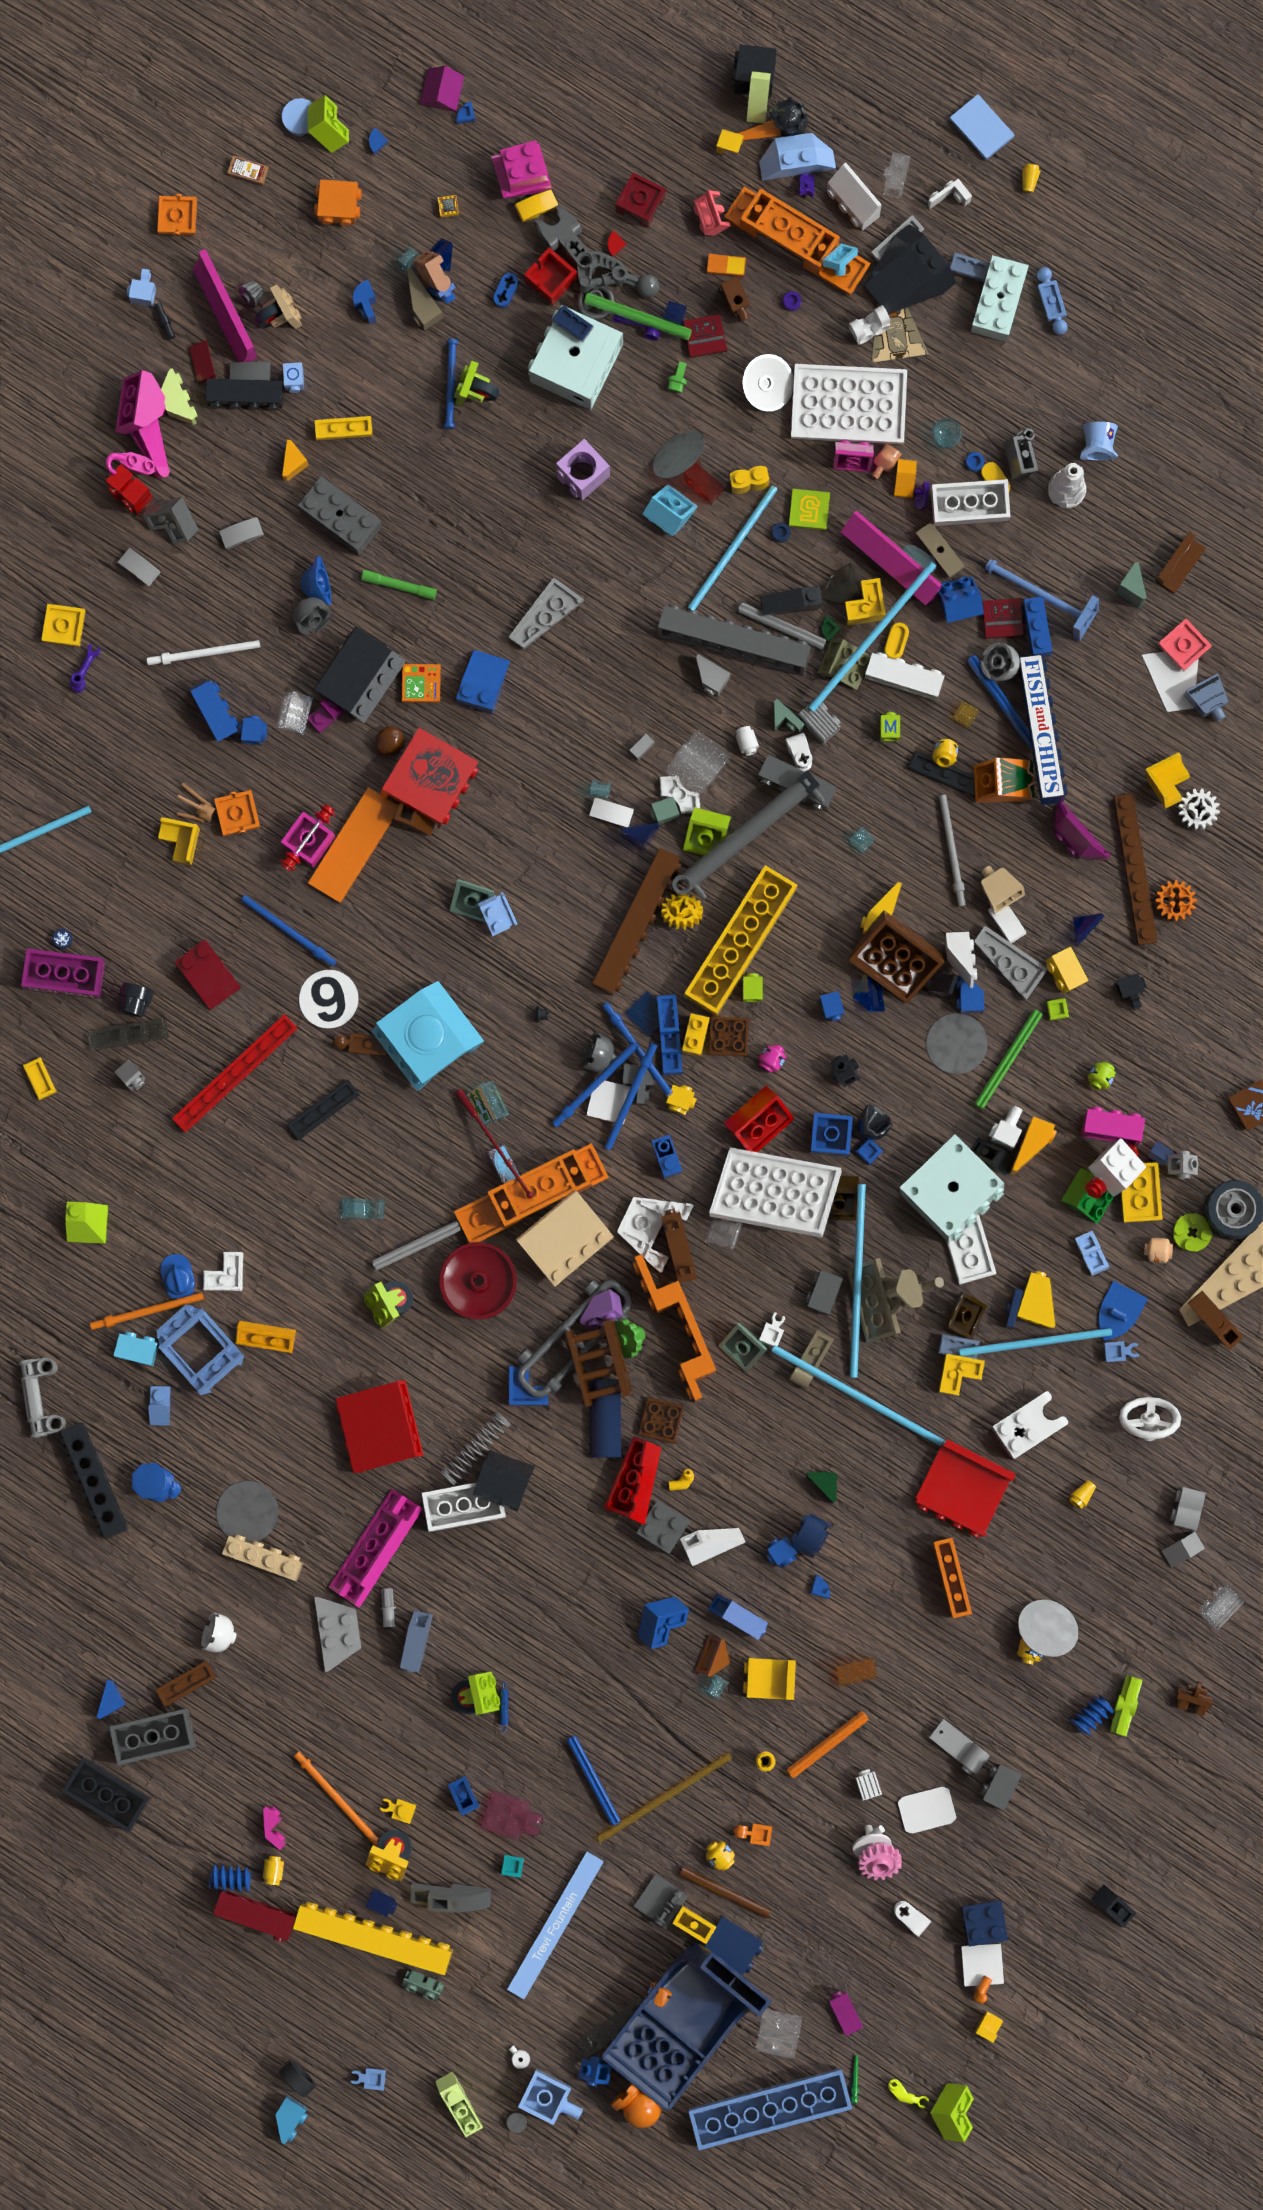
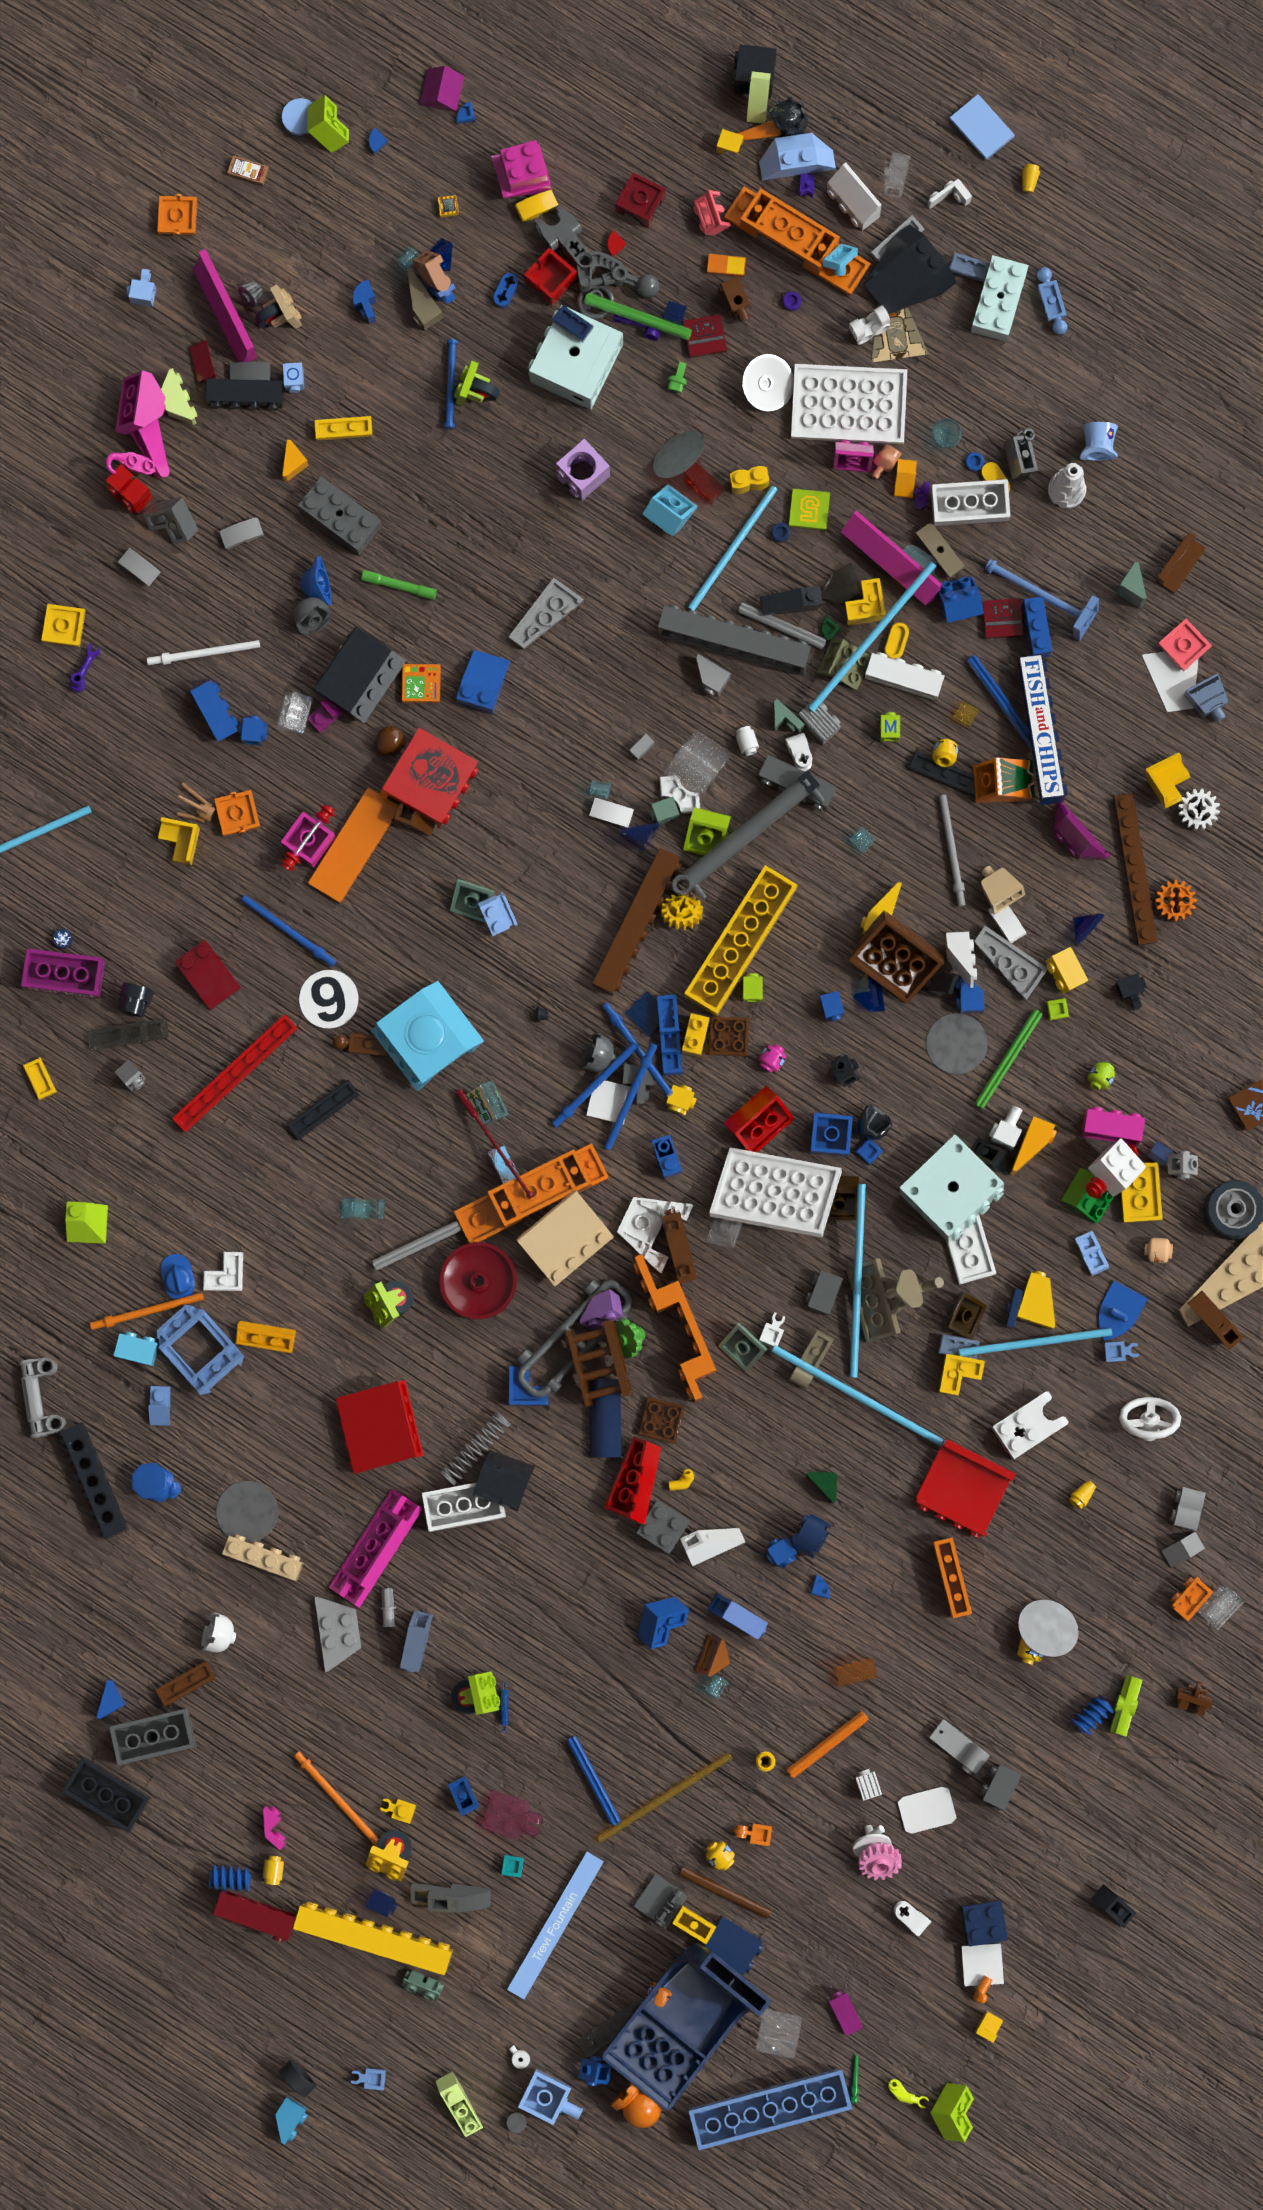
(164, 321): black bar -> none
(337, 202): orange brick -> none
(769, 1678): yellow panel -> none
(1000, 662): light grey cylinder -> none
(1190, 1243): lime plate -> none
(1191, 1598): none -> orange bracket

